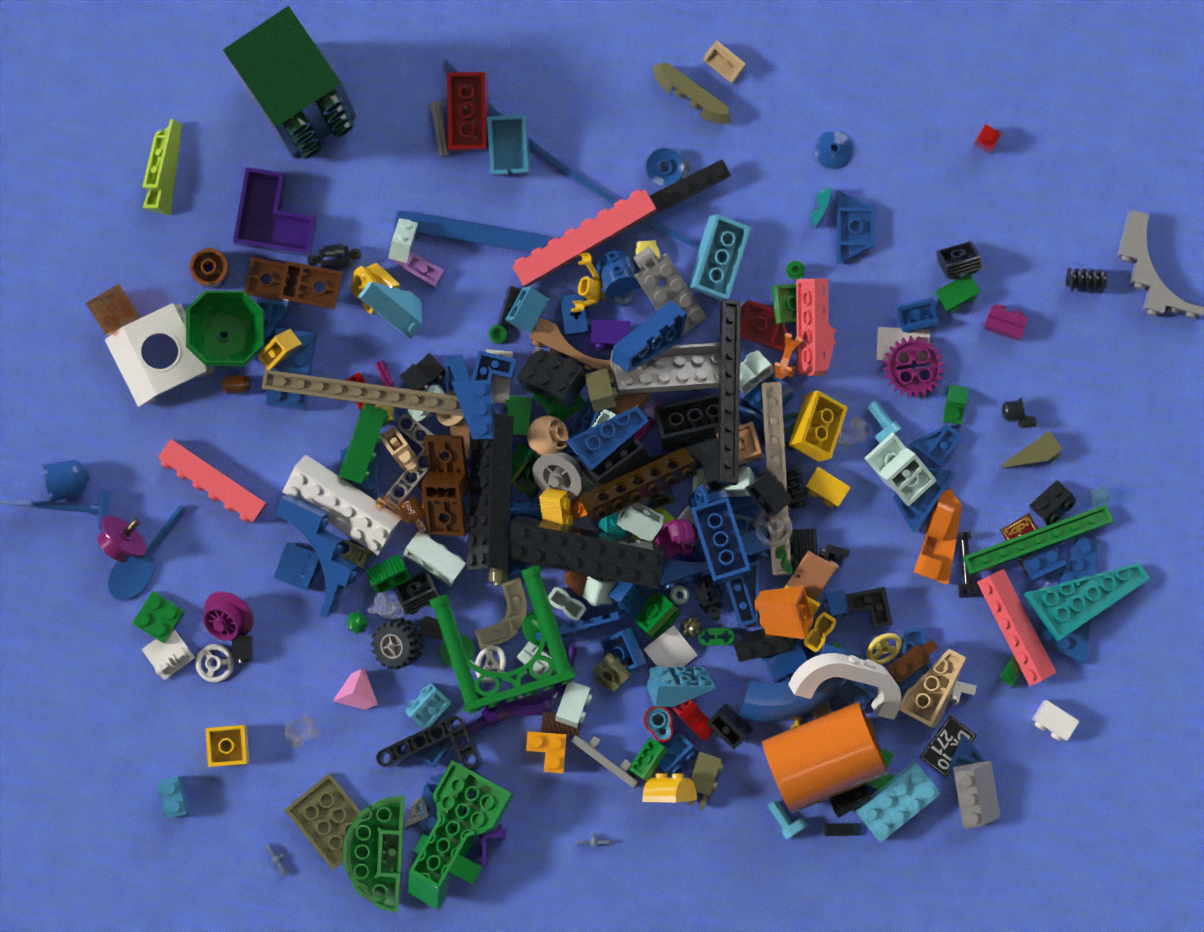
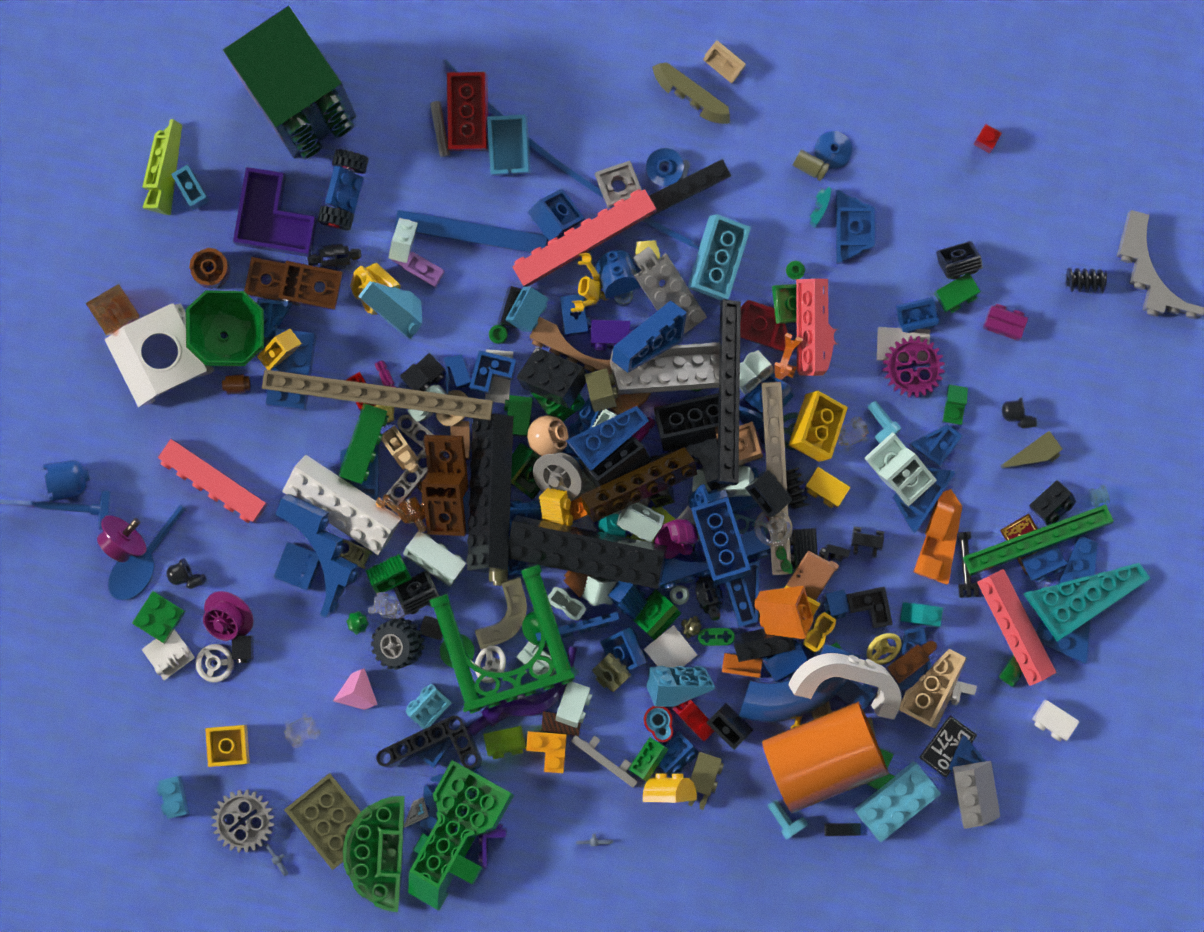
(181, 573): none -> black piece
(190, 187): none -> dark azure brick
(253, 834): none -> light grey gear
(343, 189): none -> plate
(477, 406): blue wedge -> none
(505, 741): none -> clear neon green brick
(555, 214): none -> blue slope
(622, 172): none -> light grey piece
(746, 668): none -> orange panel
(811, 165): none -> olive piece
(850, 800): black bracket -> none
(867, 540): none -> black piece
(921, 614): none -> teal slope

